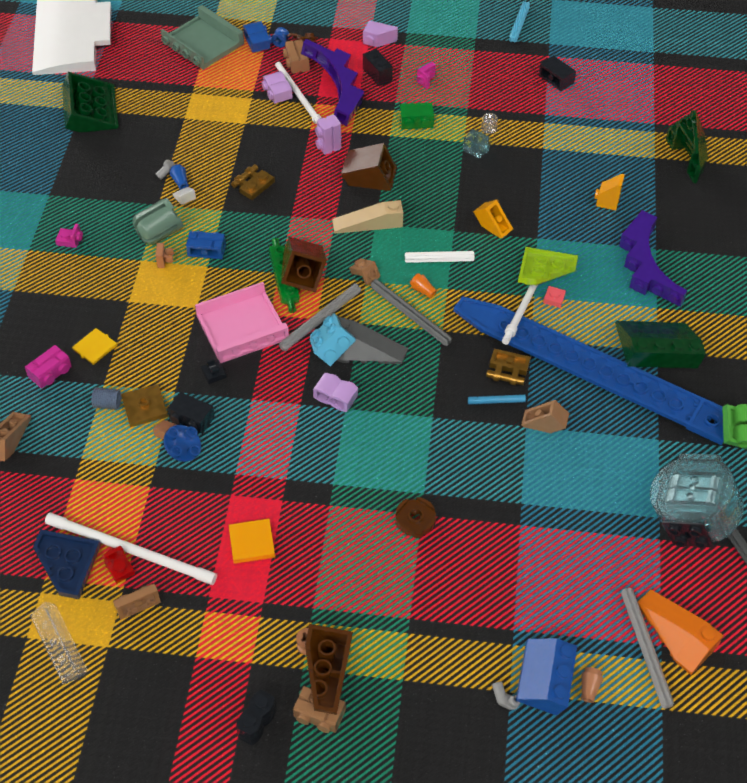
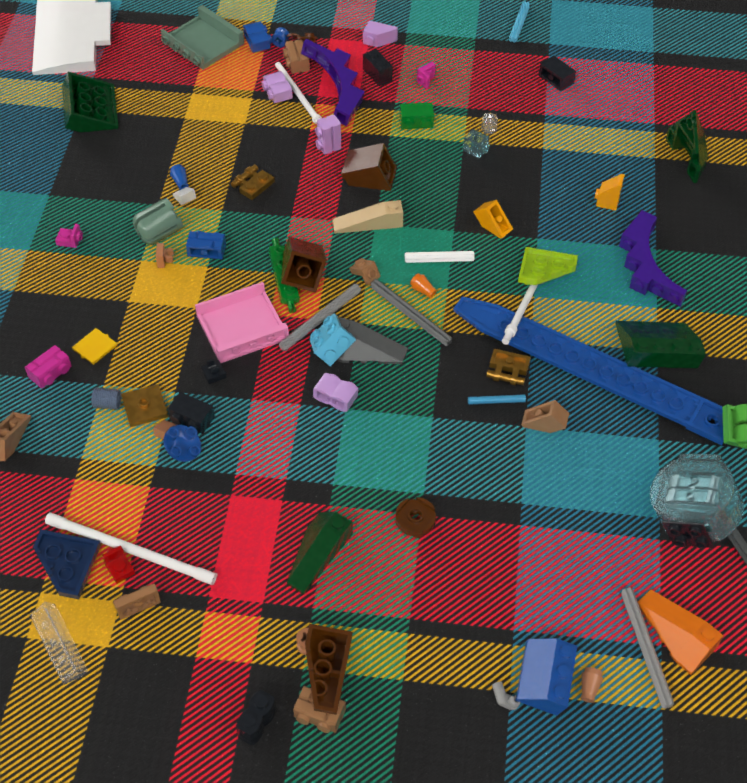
(165, 169): light grey arm -> none
(251, 541): light orange tile -> none
(319, 546): none -> dark green wedge
(554, 296): coral plate -> none

